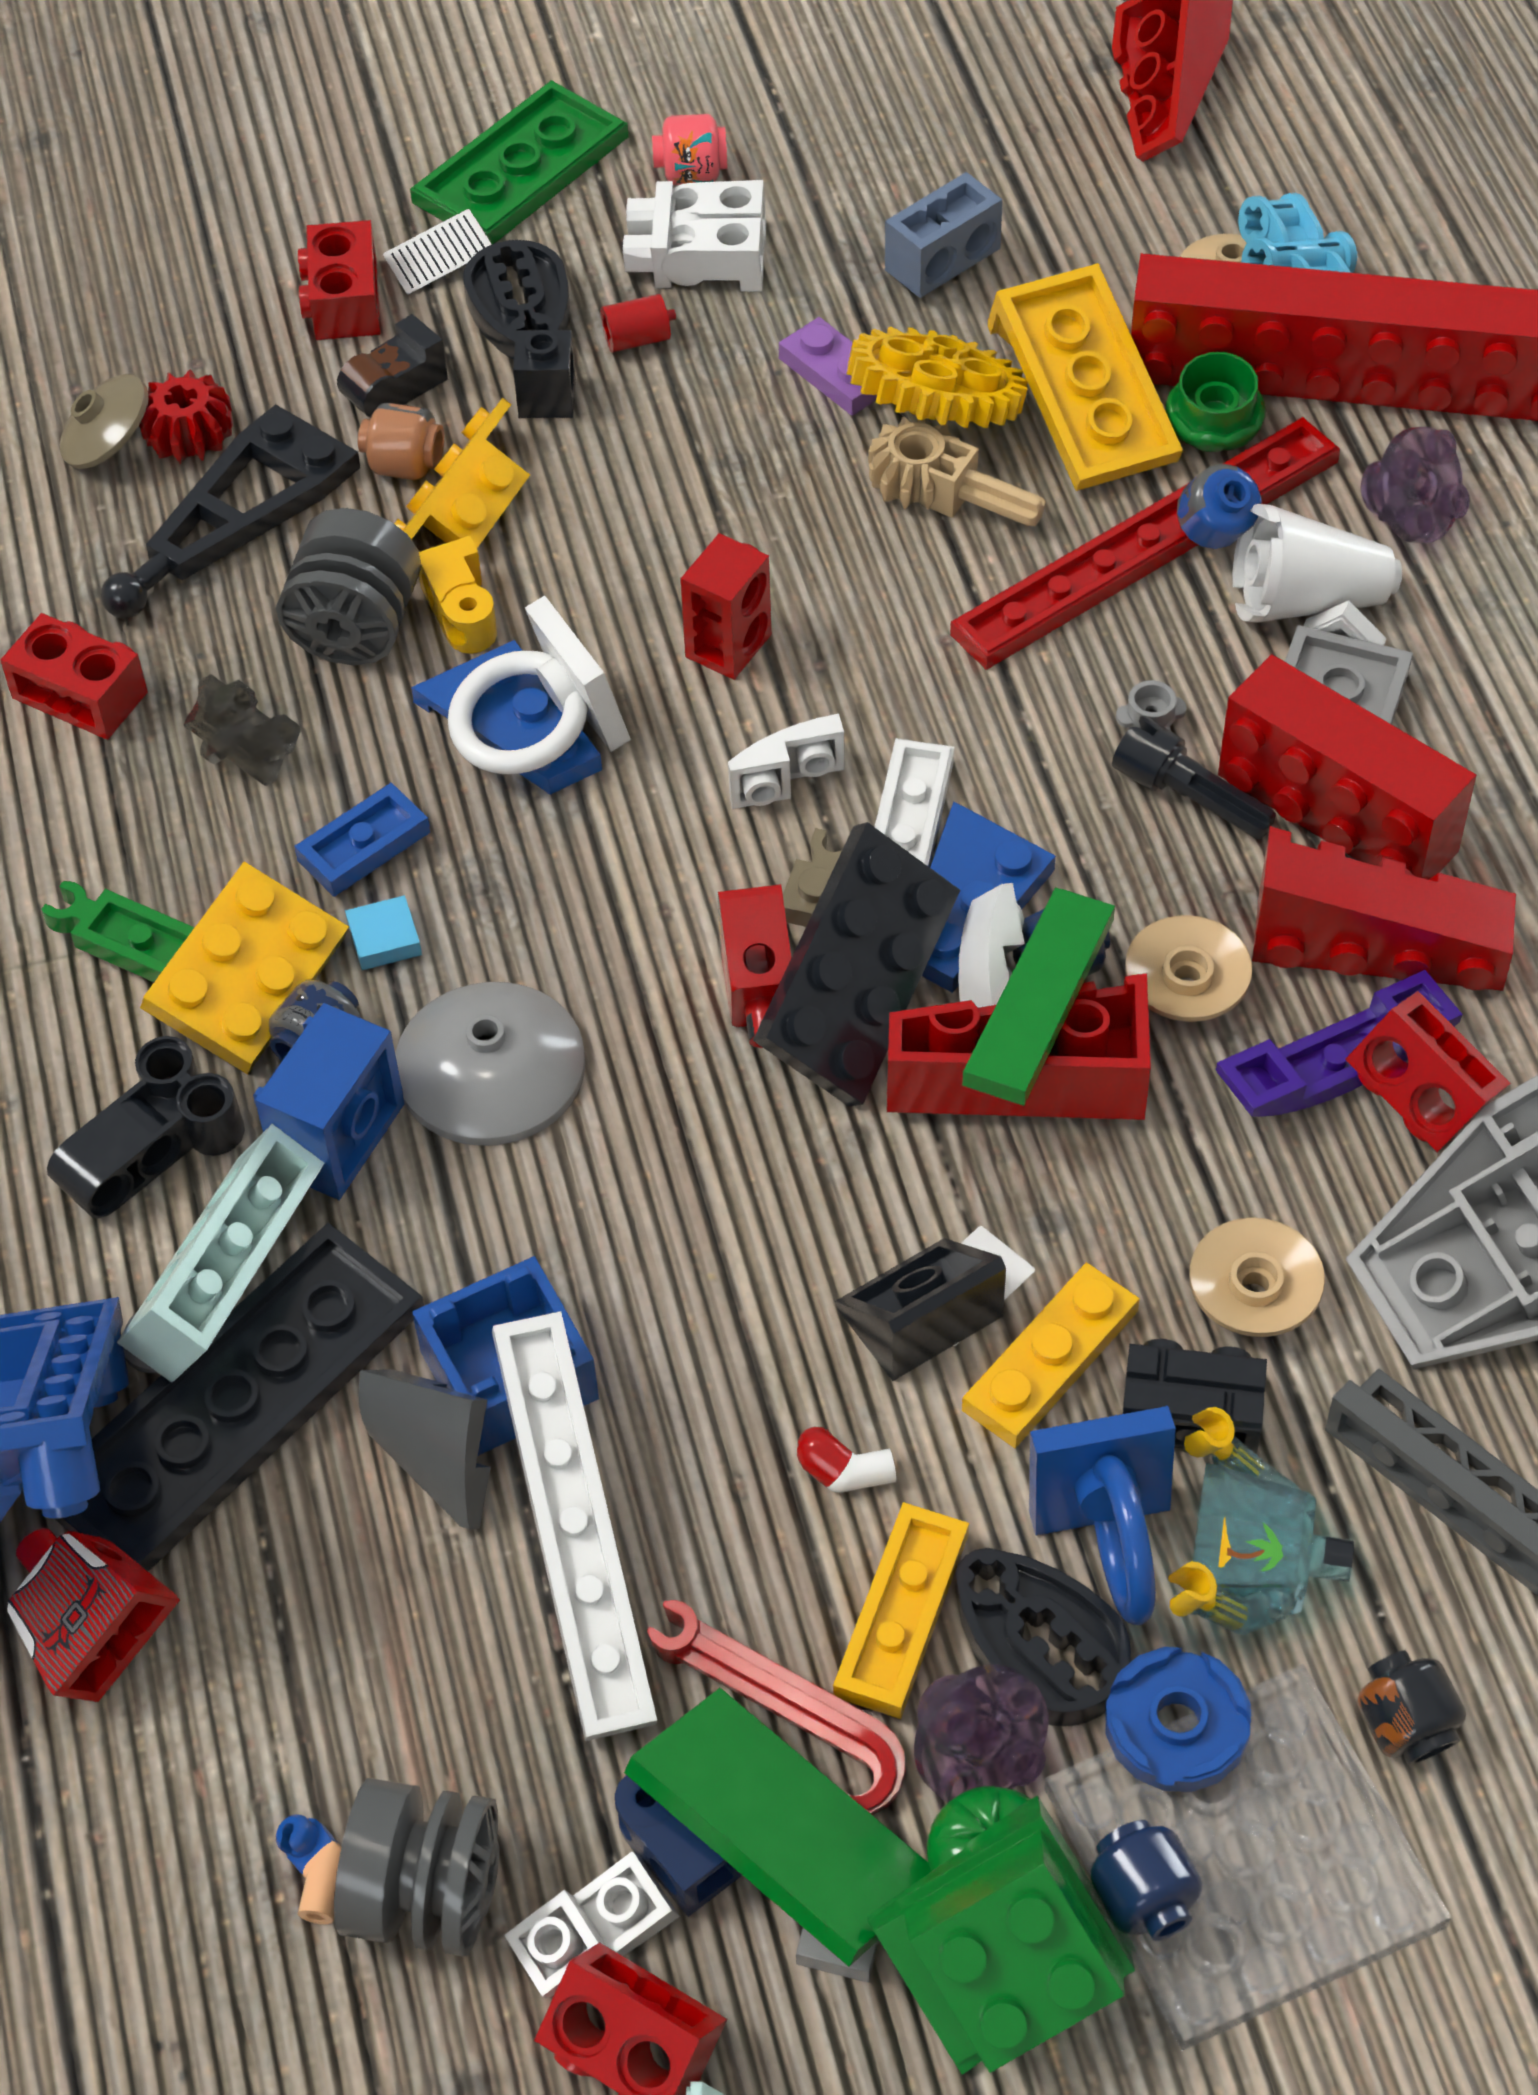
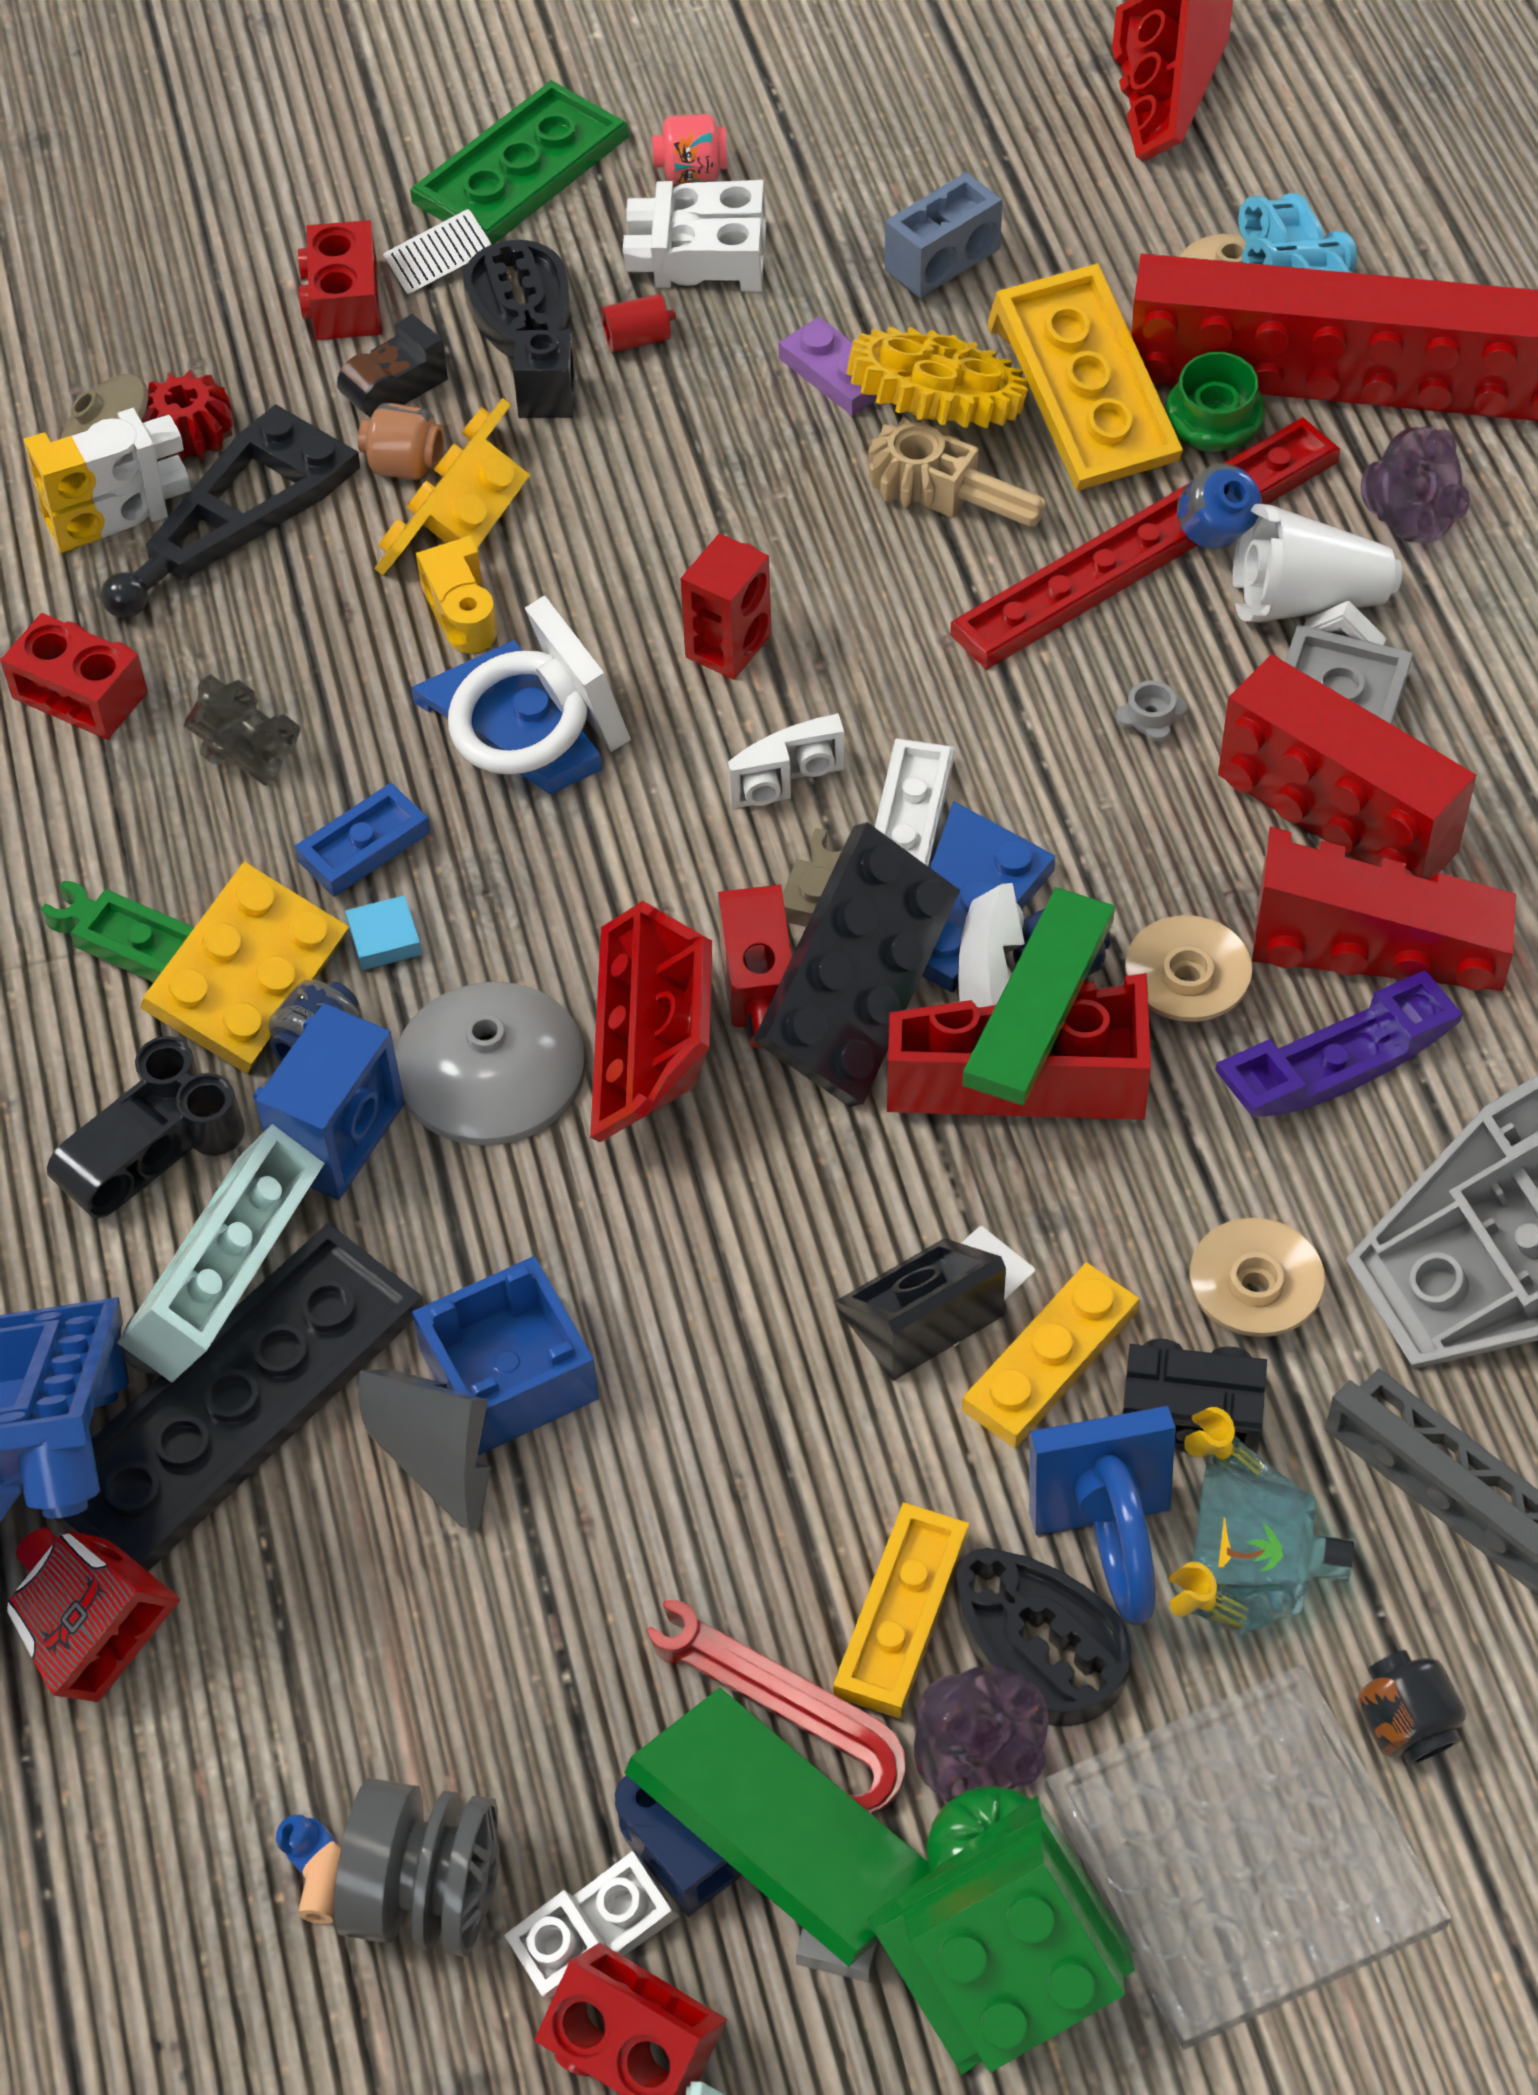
(106, 477): none -> white hips
(349, 586): dark grey wheel -> none
(574, 1527): white plate -> none
(648, 1016): none -> red wedge
(839, 1467): arm -> none
(1146, 1880): dark blue head -> none
(1159, 760): black piece -> none
(1171, 1758): blue tile -> none
(1436, 1060): red brick -> none

